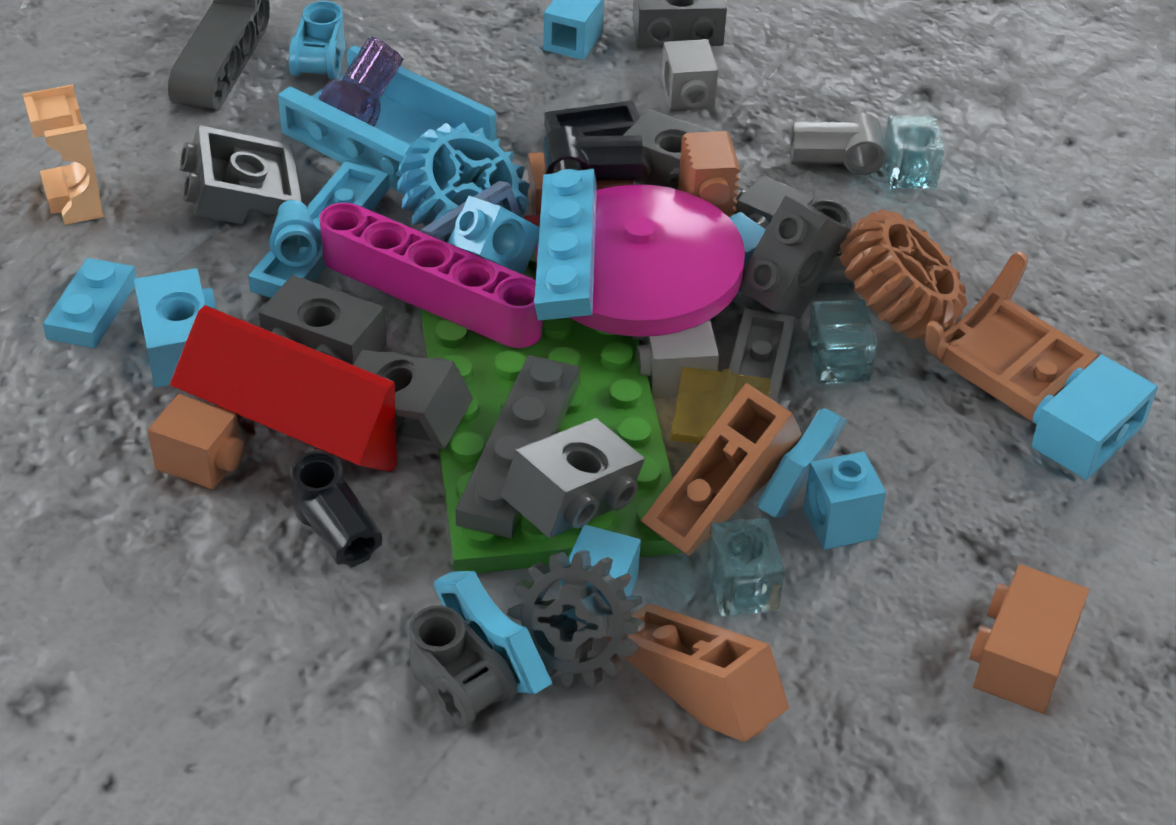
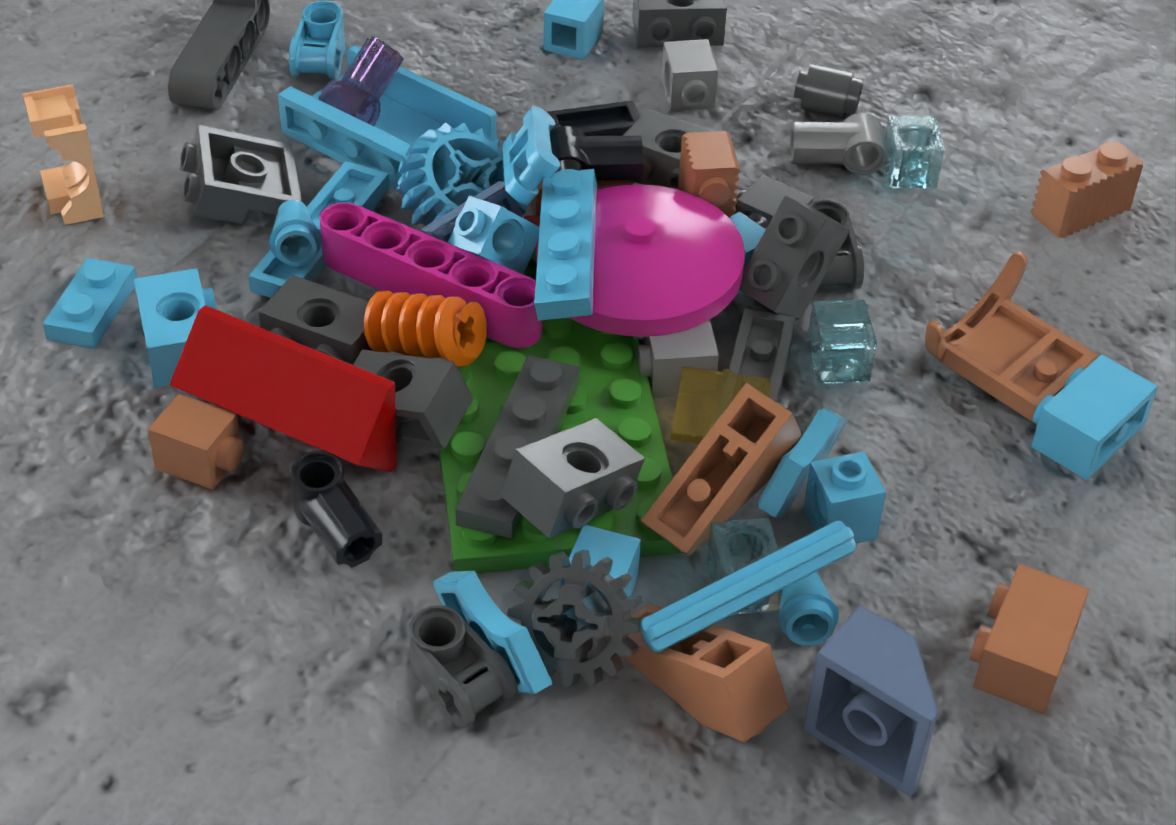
(425, 326): none -> orange piece
(529, 156): none -> medium azure plate
(747, 586): none -> medium azure axle
(807, 611): none -> medium azure cone
(828, 90): none -> dark grey brick
(874, 699): none -> sand blue slope
(902, 274): nougat gear -> none
(1087, 188): none -> nougat brick

